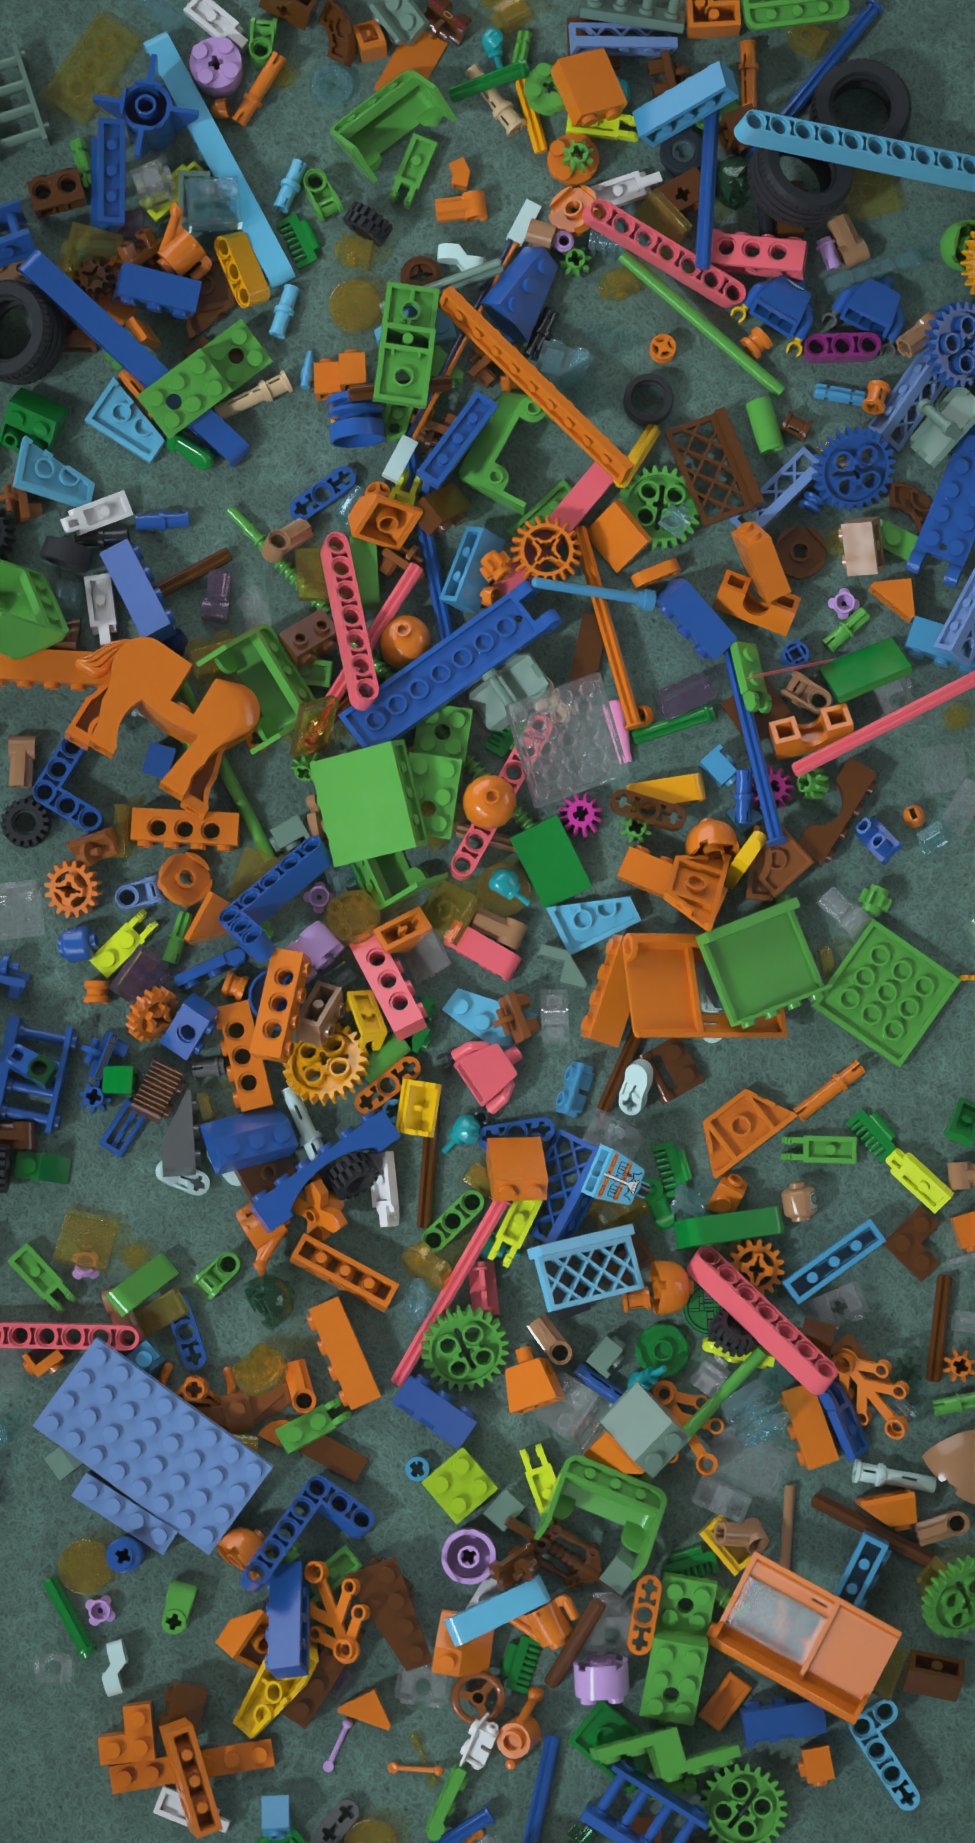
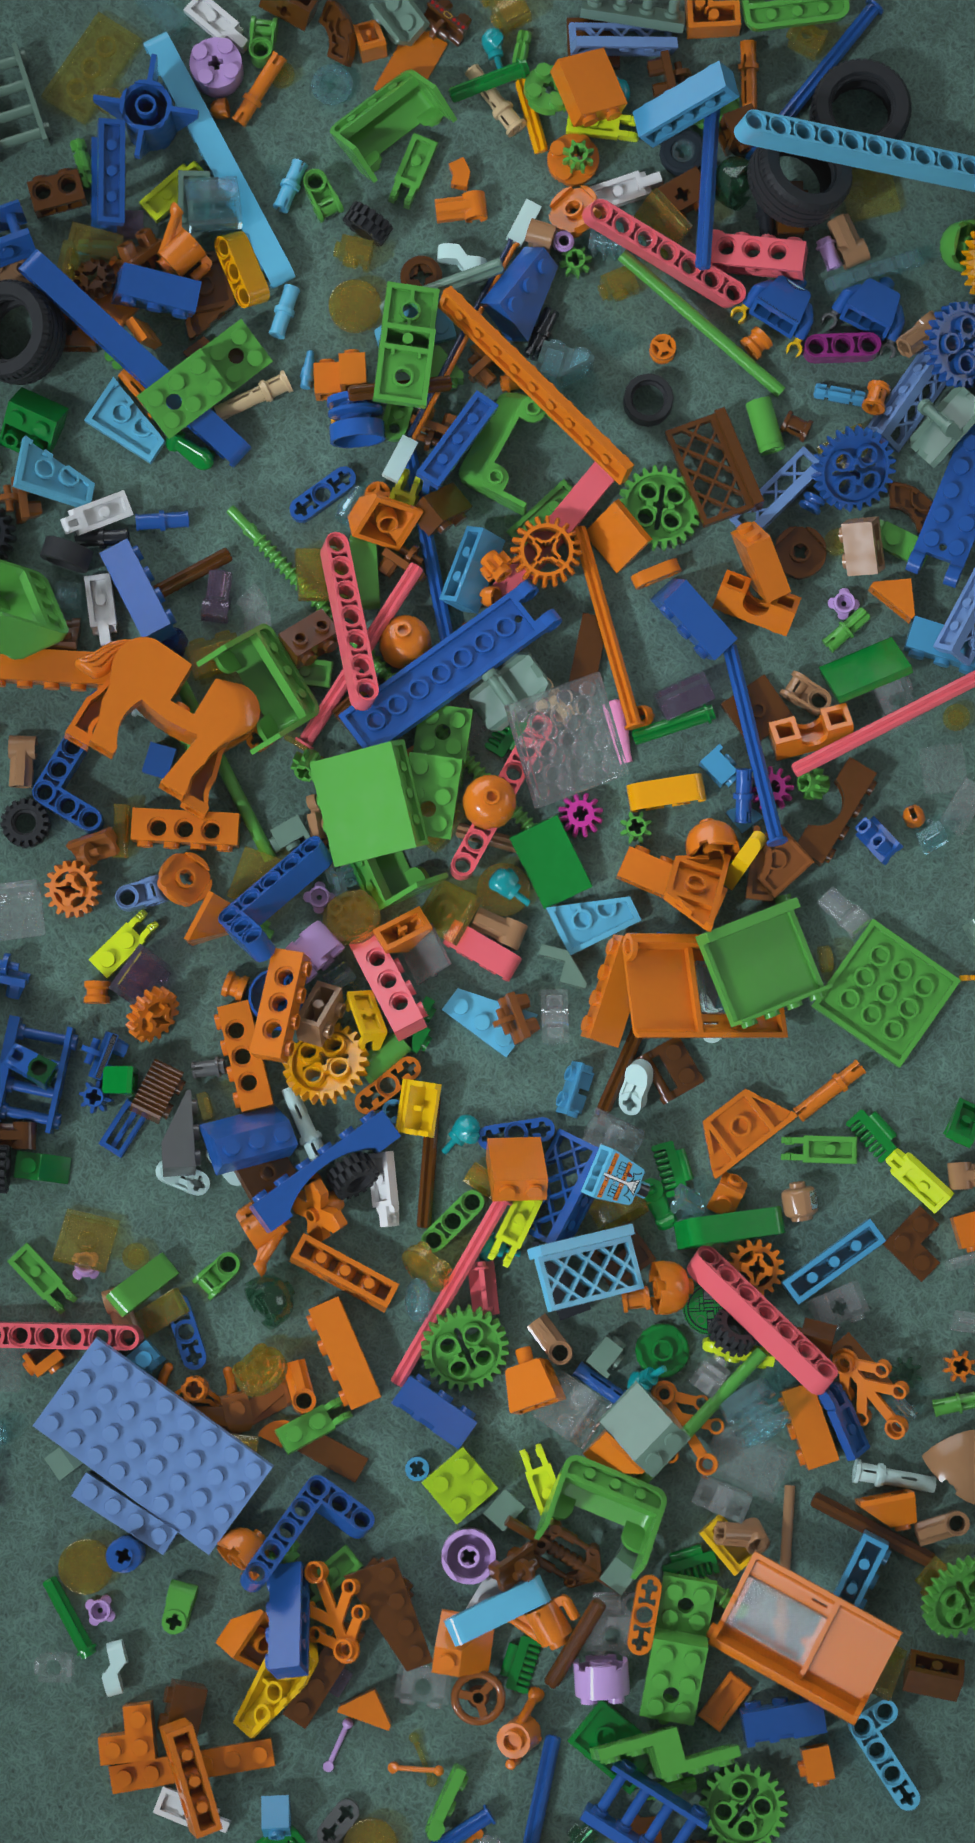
(78, 944): blue head -> none
(153, 184): clear brick -> none
(176, 939): bright green axle -> none
(181, 1037): blue brick -> none
(212, 967): blue hinge -> none
(286, 539): medium nougat piece -> none
(305, 235): green piece -> none
(314, 725): clear yellow tile -> none
(481, 1734): white hinge -> none
(486, 1073): coral torso -> none
(638, 816): reddish brown beam -> none
(641, 450): yellow axle -> none
(644, 599): dark azure piece -> none
(676, 519): clear light blue tile -> none
(747, 664): bright green hinge -> none
(789, 669): coral sticker -> none
(792, 659): blue wheel -> none
(875, 900): bright green gear -> none
(939, 1328): reddish brown axle -> none

